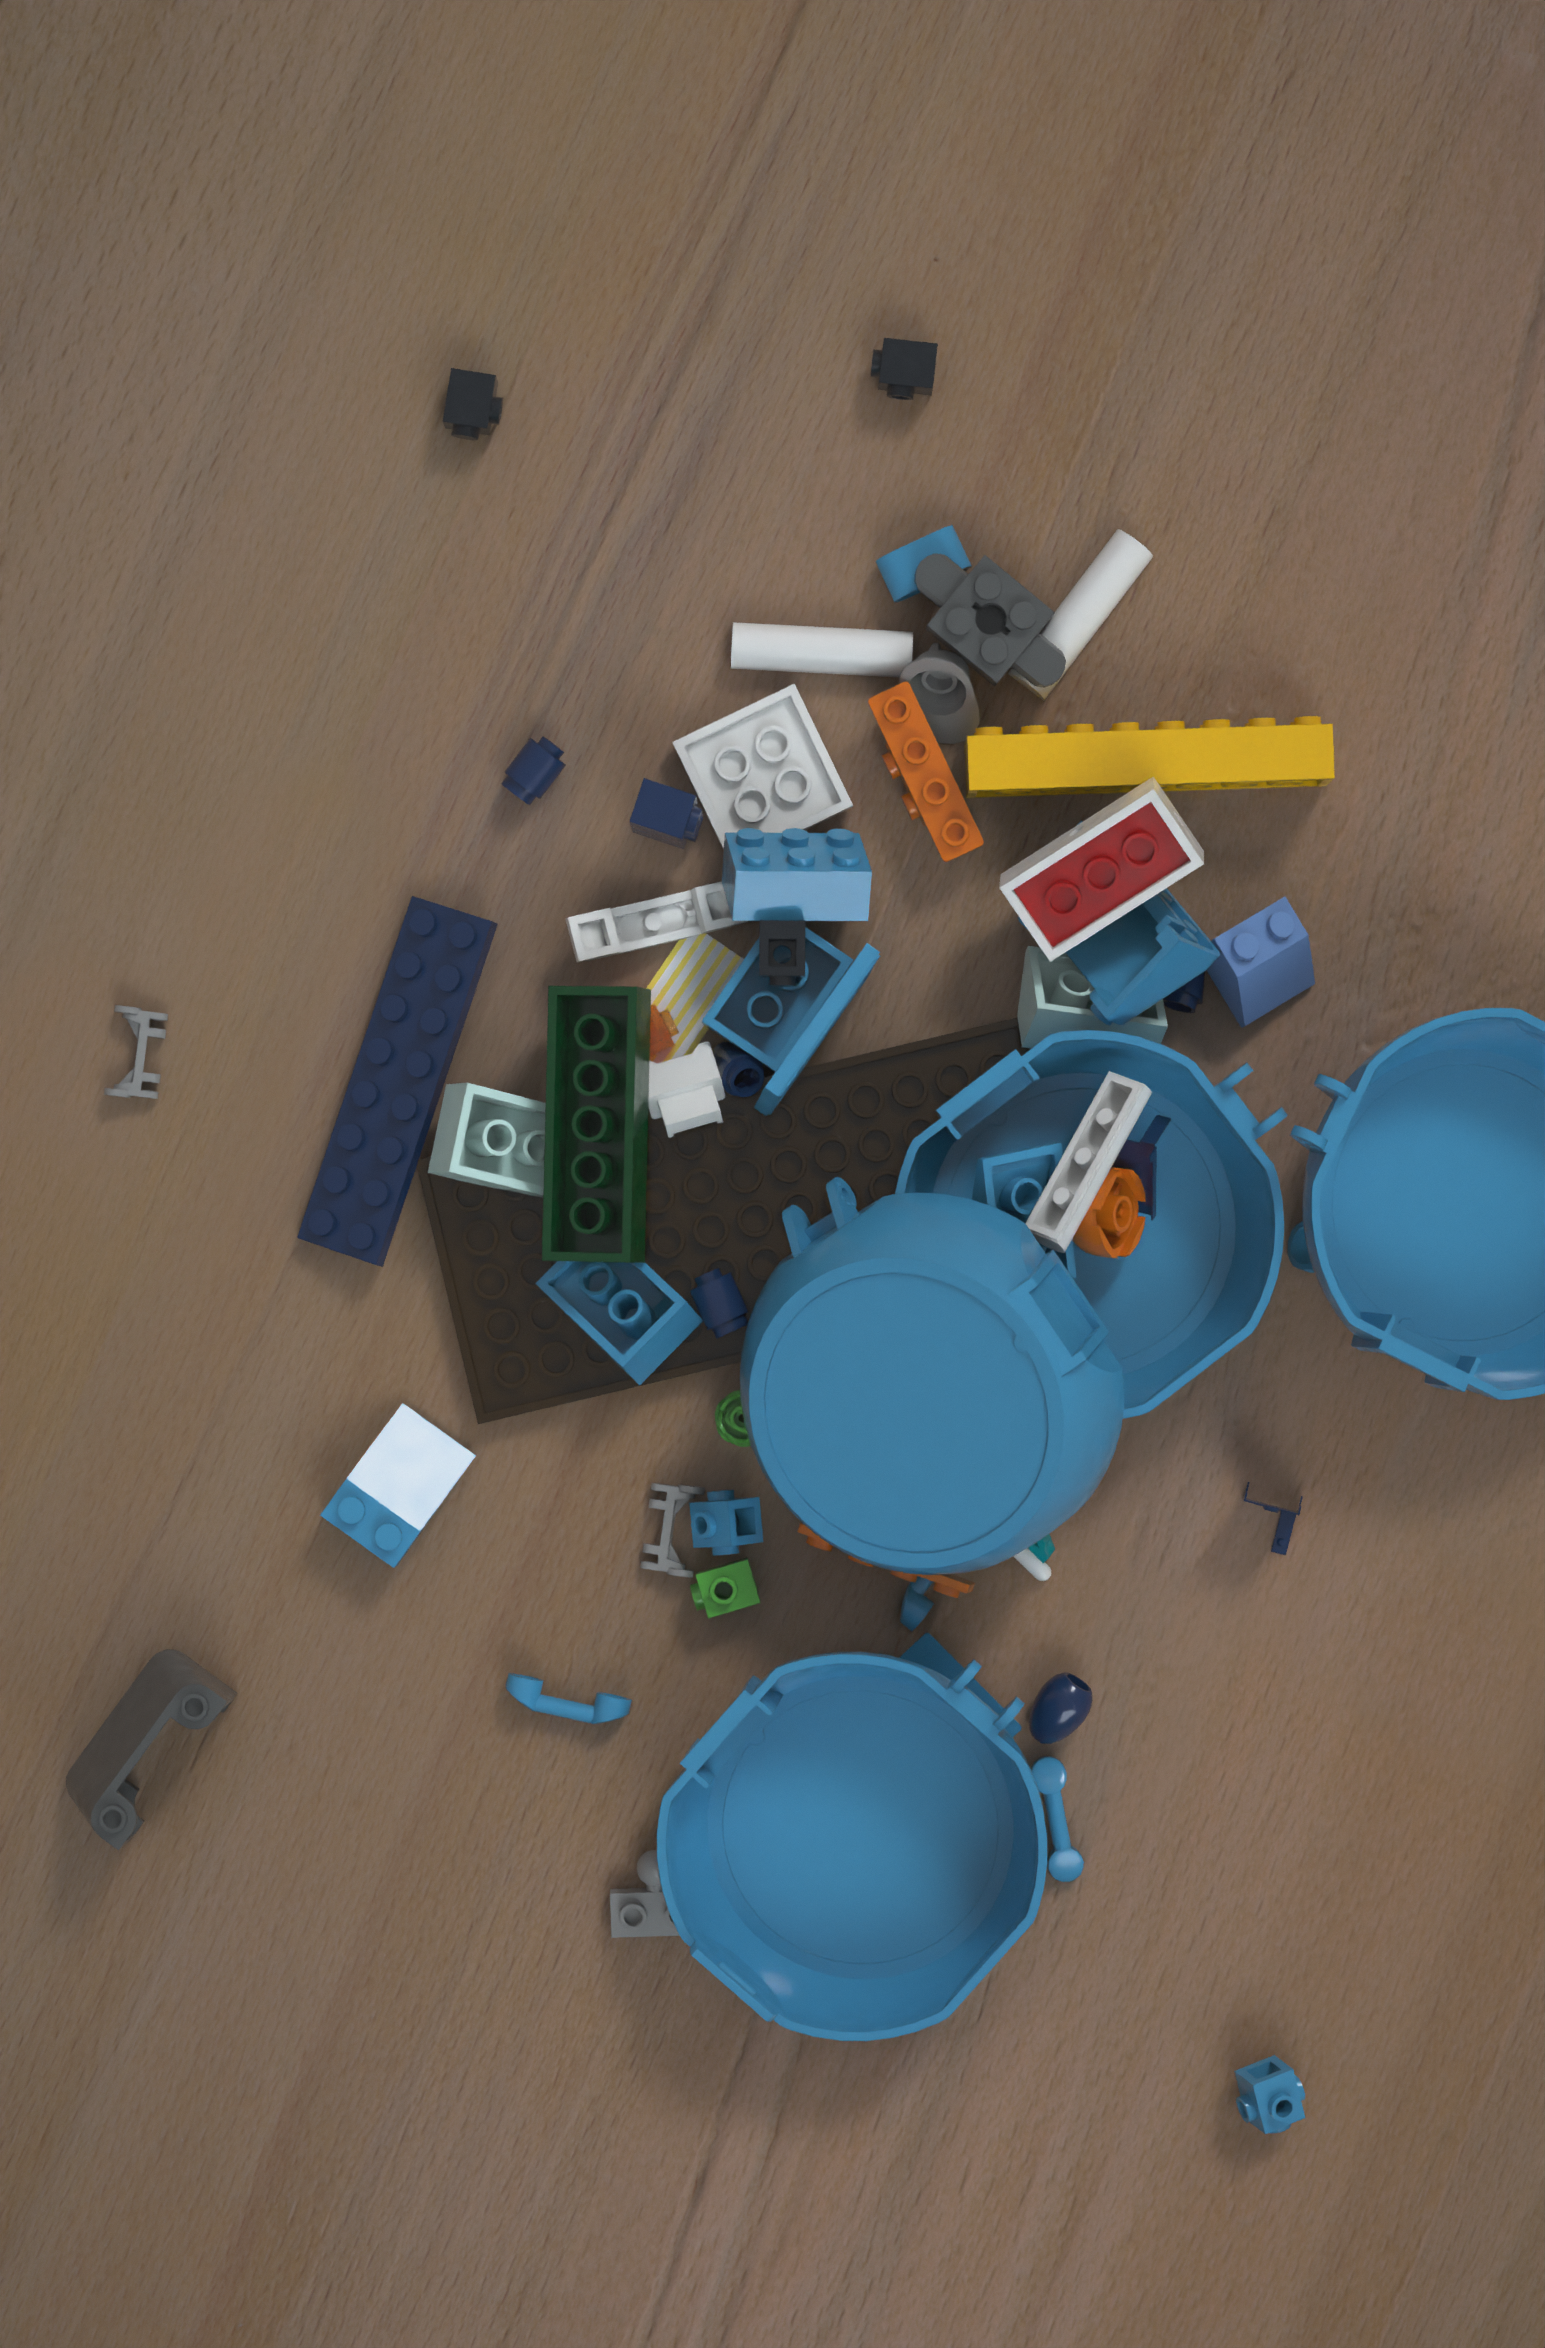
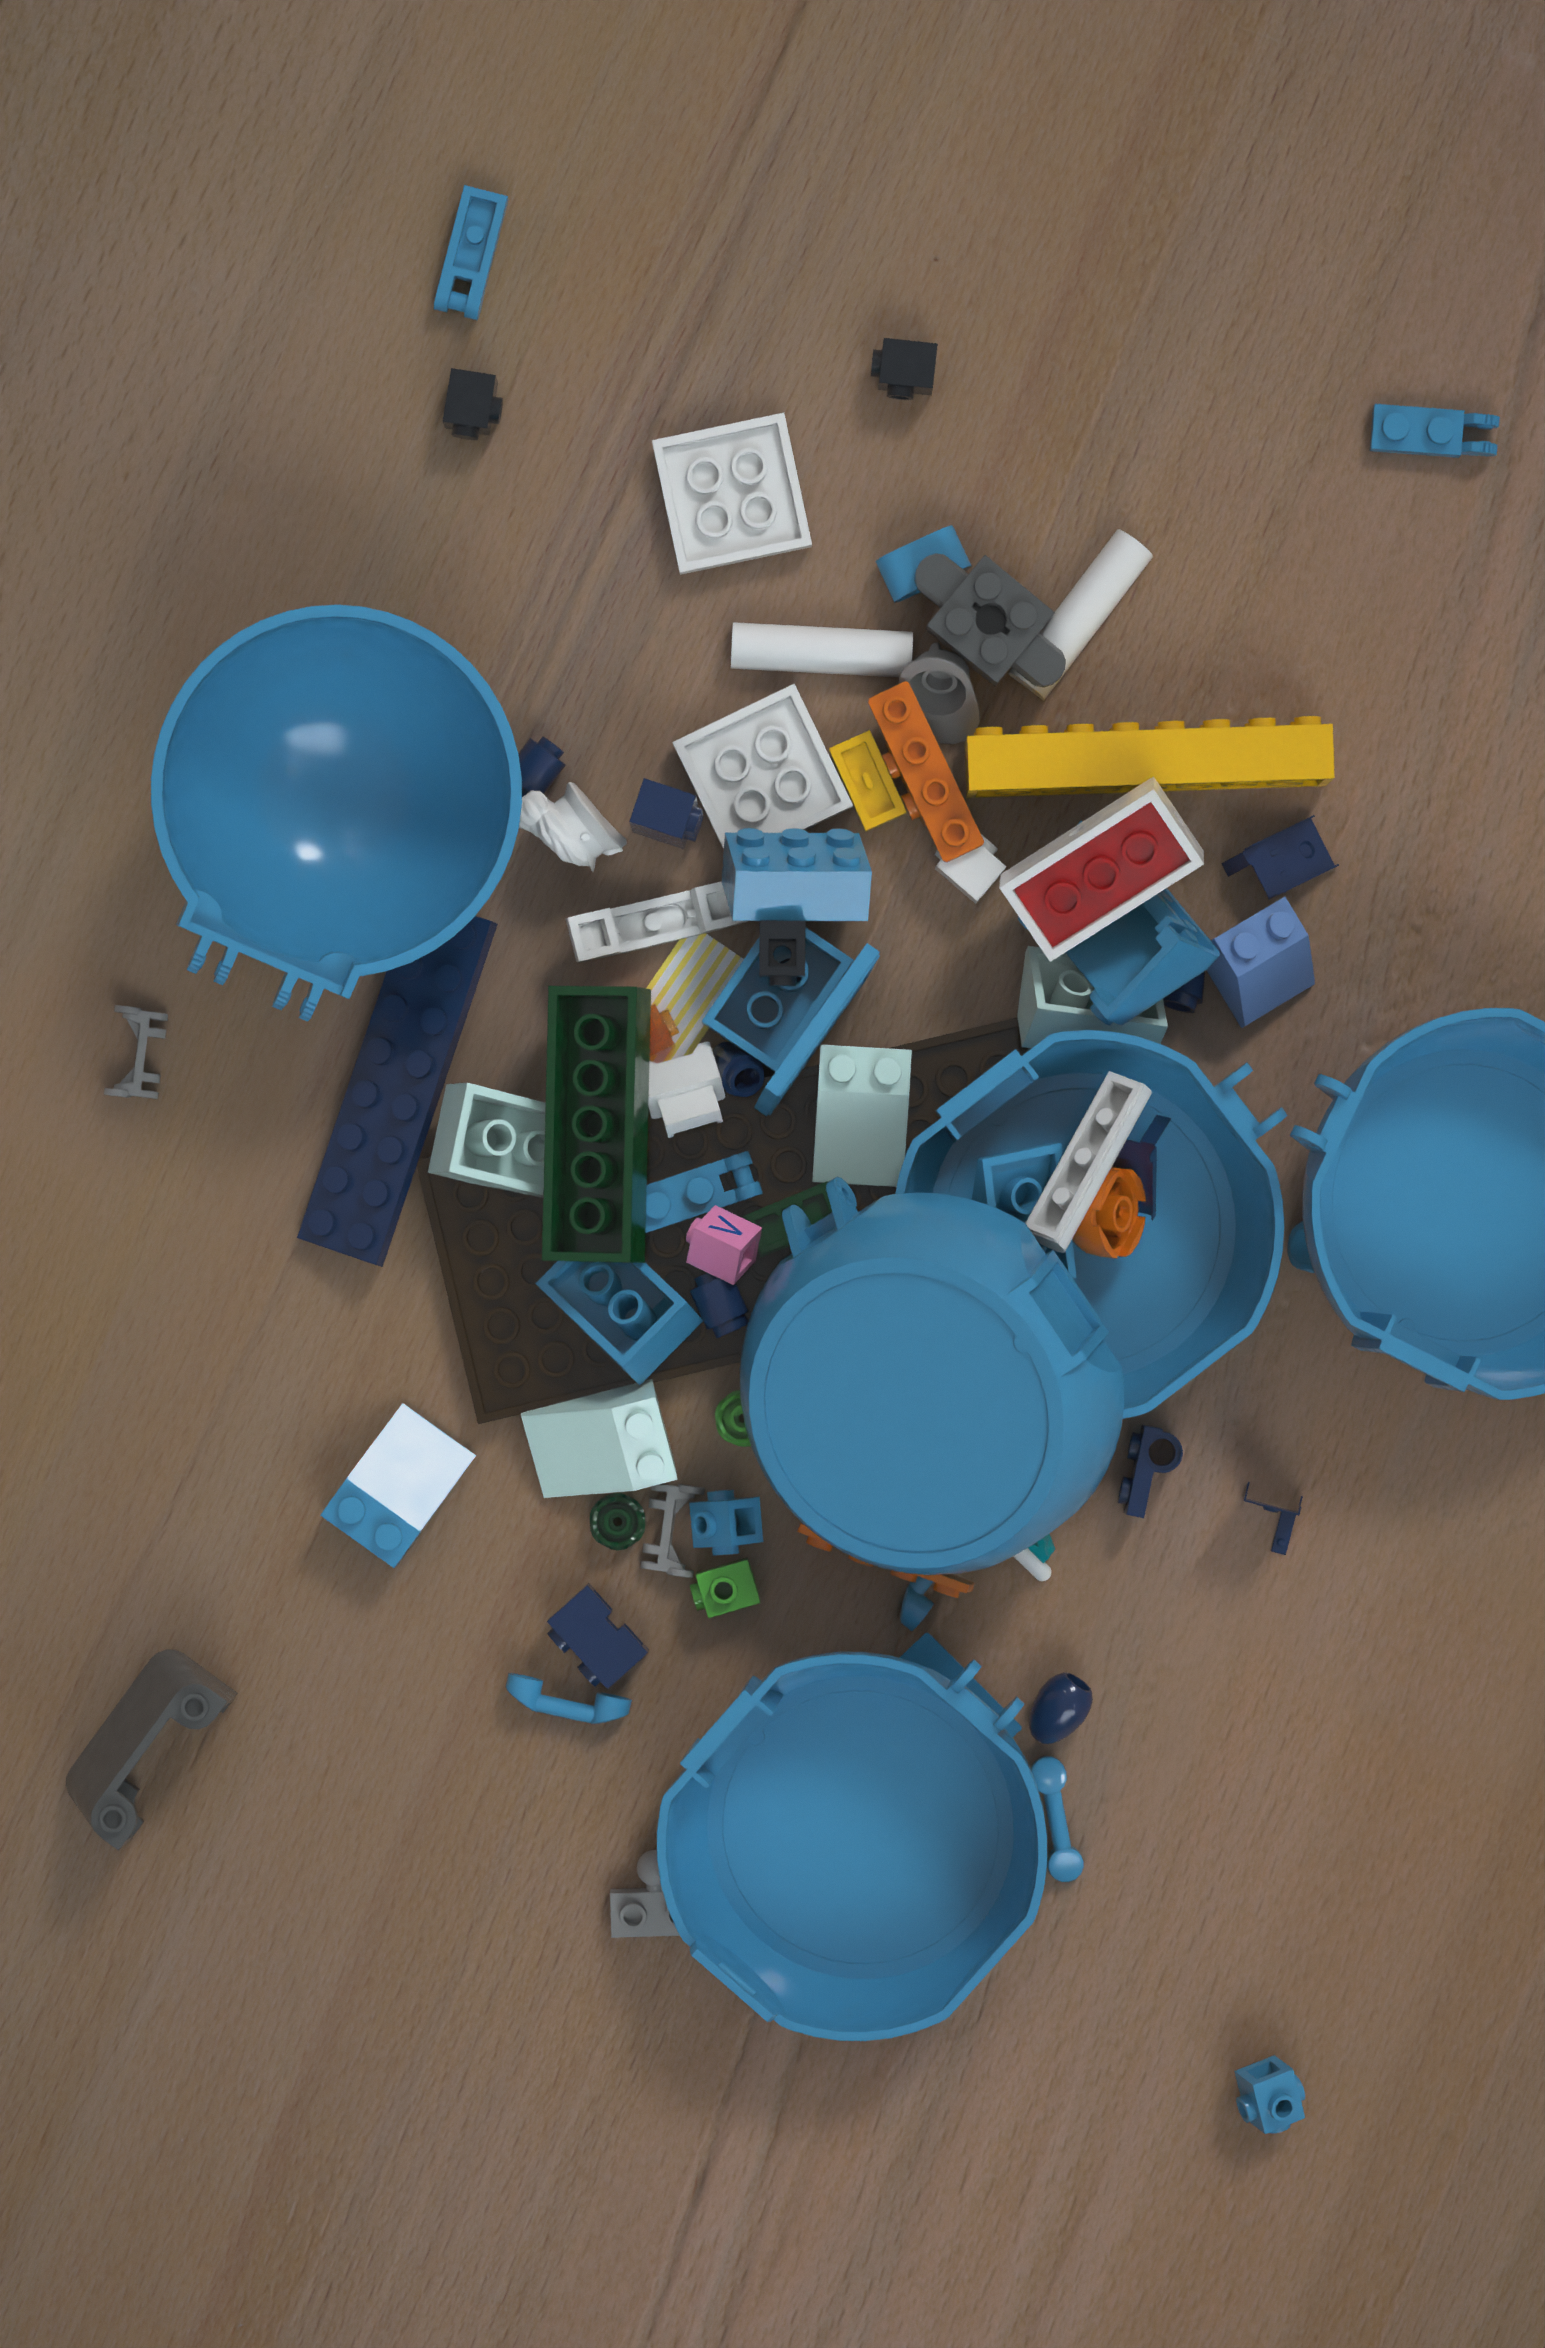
(333, 796): none -> dark azure windscreen
(471, 250): none -> dark azure plate
(570, 826): none -> white piece
(594, 1638): none -> dark blue brick
(601, 1443): none -> light aqua slope
(609, 1534): none -> dark green plate
(698, 1191): none -> dark azure plate
(723, 1244): none -> bright pink brick
(732, 493): none -> white plate
(773, 1235): none -> dark green plate
(861, 1114): none -> light aqua slope
(867, 780): none -> yellow plate
(973, 871): none -> white brick
(1135, 1490): none -> dark blue plate
(1285, 858): none -> dark blue piece
(1428, 431): none -> dark azure hinge

